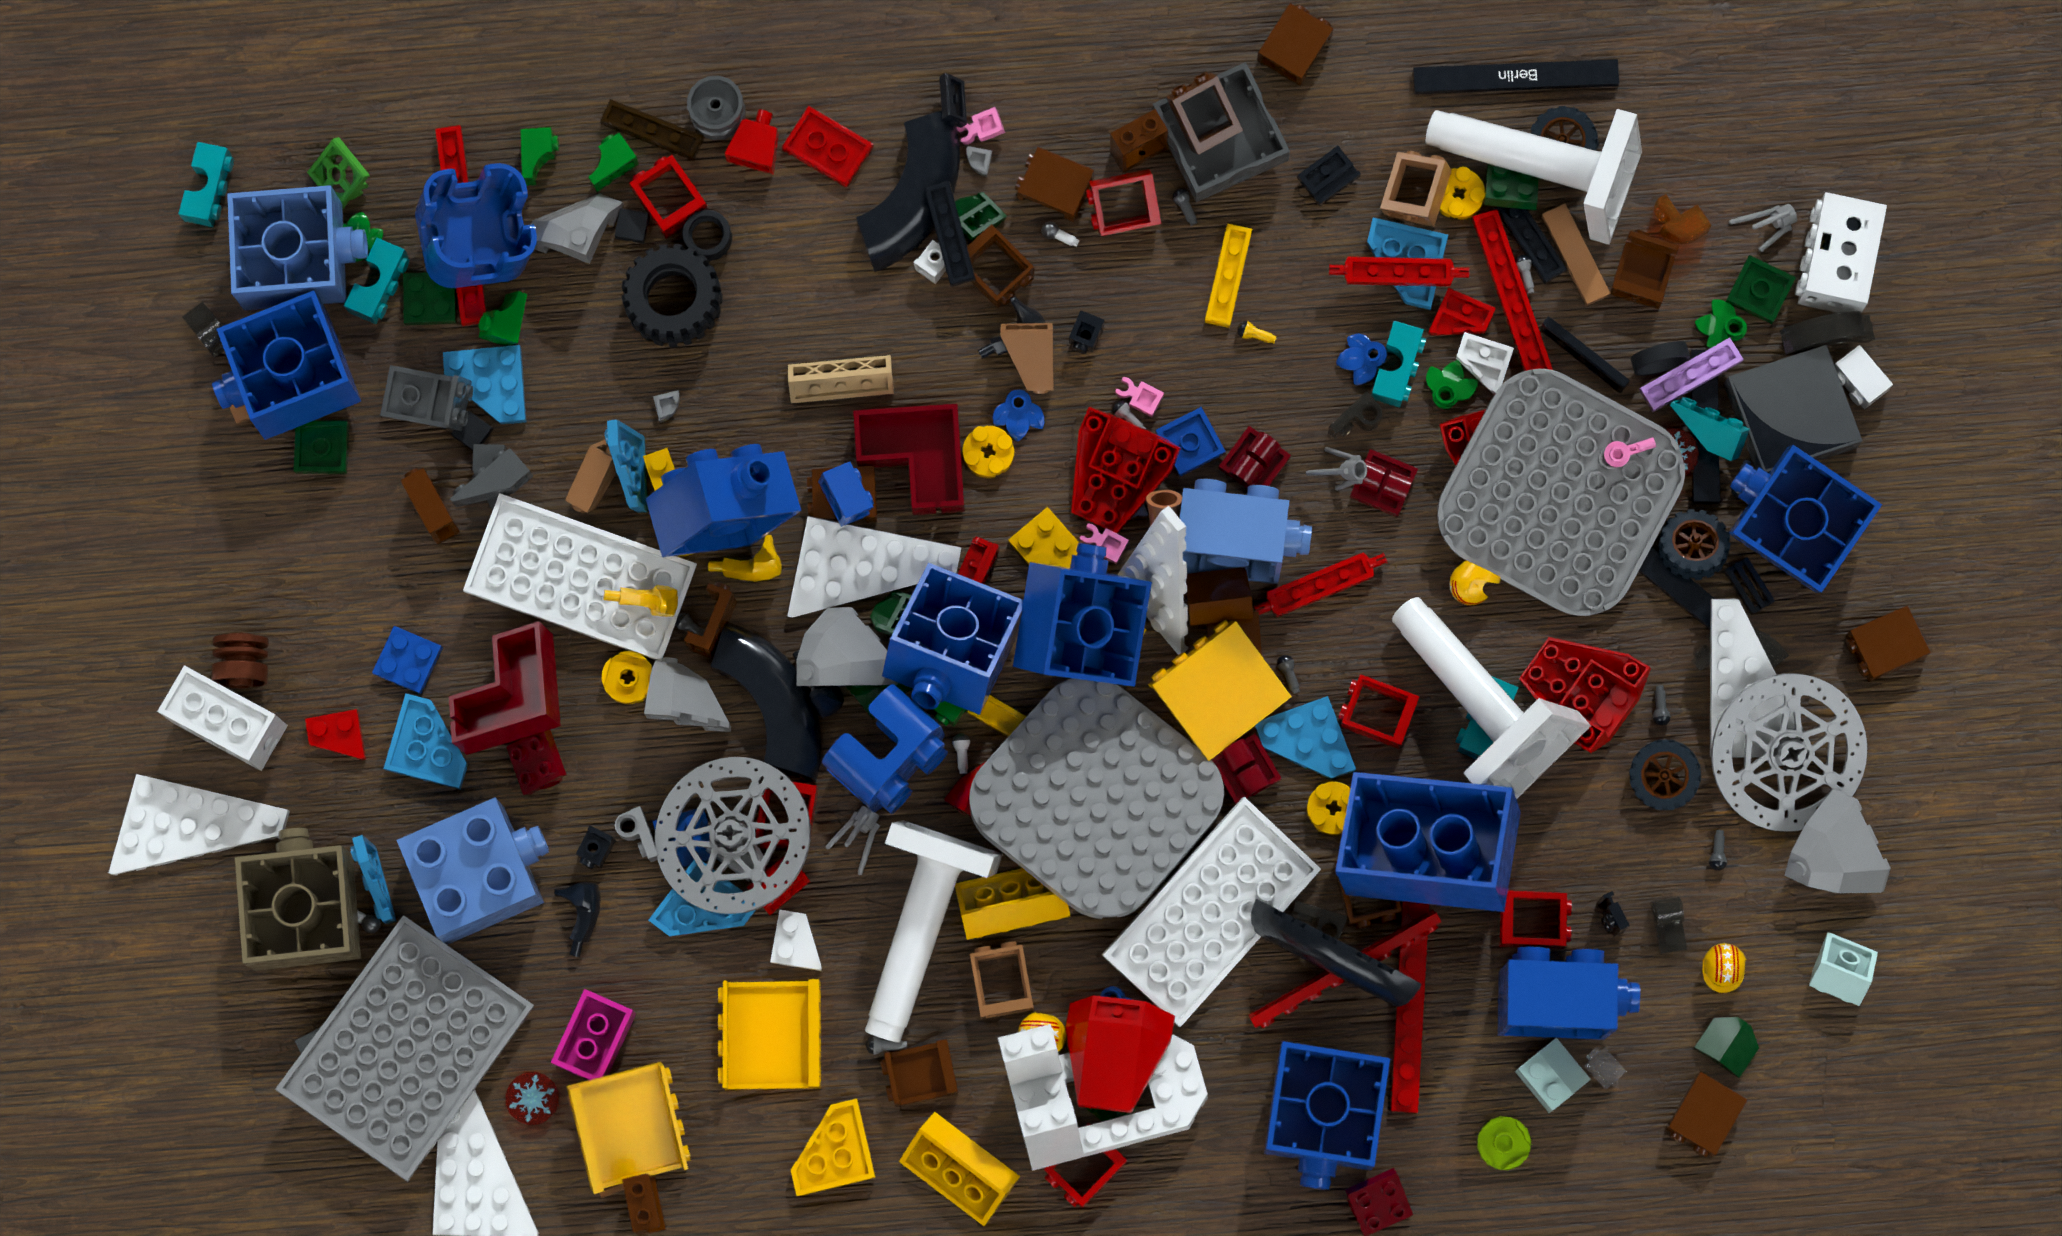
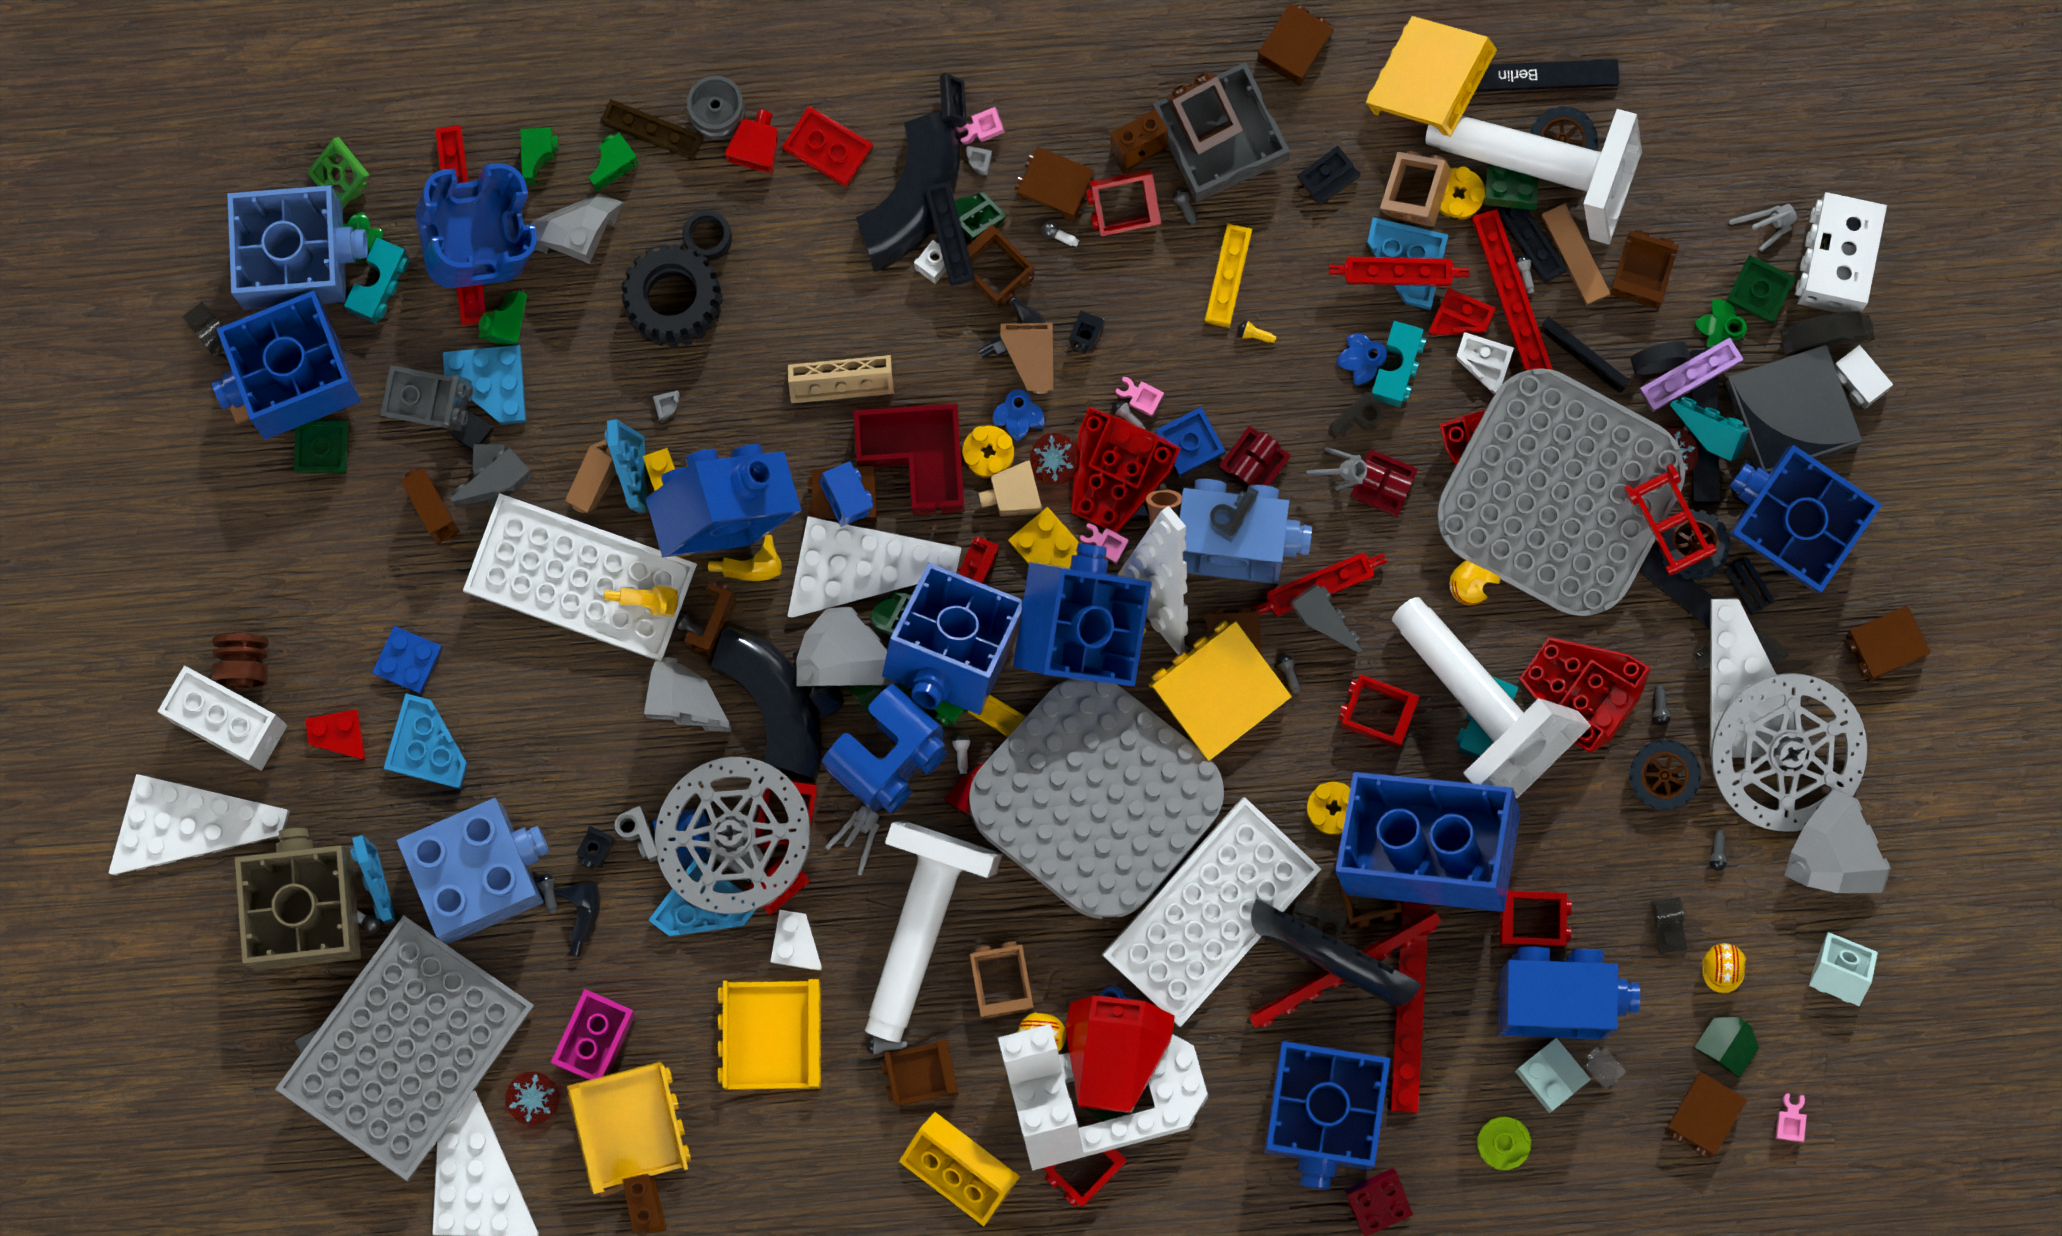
(203, 205): teal arch -> none
(427, 301): dark green plate -> none
(519, 700): dark red piece -> none
(536, 762): dark red plate -> none
(545, 883): none -> dark grey piece
(615, 686): yellow plate -> none
(632, 226): black piece -> none
(677, 219): red window -> none
(835, 1152): yellow plate -> none
(1006, 903): yellow slope -> none
(1013, 492): none -> tan torso
(1055, 458): none -> clear red tile
(1218, 596): reddish brown brick -> none
(1237, 516): none -> clear smoke plate
(1246, 768): dark red plate -> none
(1308, 738): dark azure plate -> none
(1318, 613): none -> dark grey slope
(1432, 74): none -> yellow panel
(1452, 382): green plate -> none
(1614, 918): black plate -> none
(1618, 453): bright pink plate -> none
(1672, 478): none -> red piece
(1680, 227): clear orange brick -> none
(1791, 1123): none -> bright pink plate

